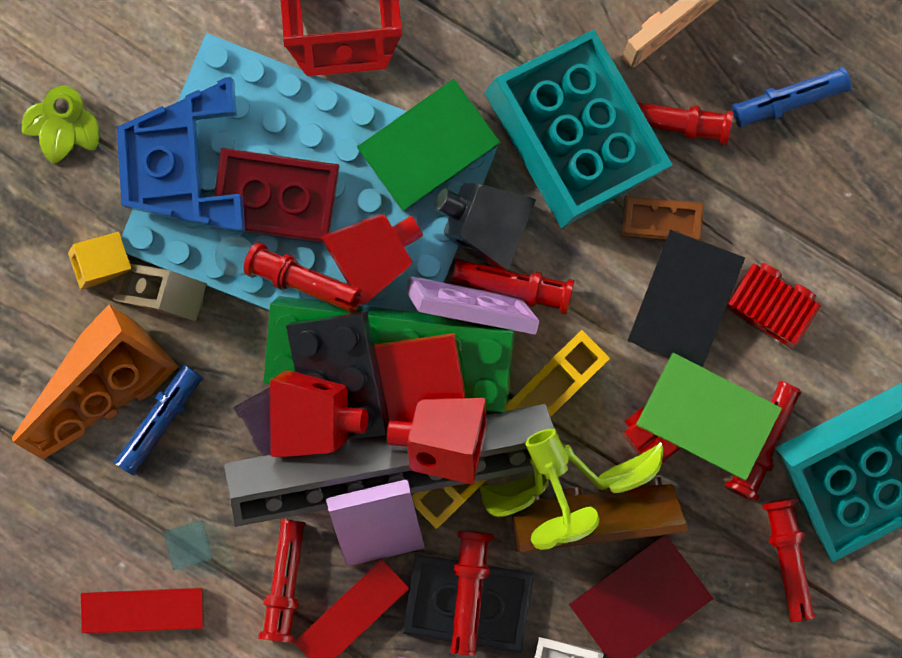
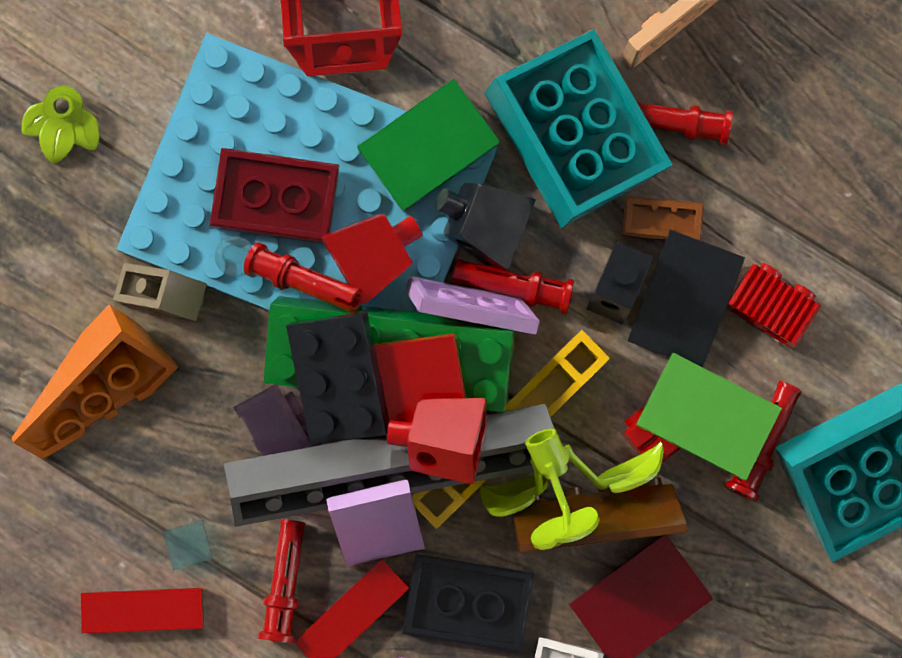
(99, 260): yellow brick -> none
(158, 420): blue pin -> none
(162, 161): blue wing -> none
(310, 415): red torso -> none
(471, 572): red pin -> none
(619, 282): none -> black torso
(776, 102): blue pin -> none
(787, 540): red pin -> none

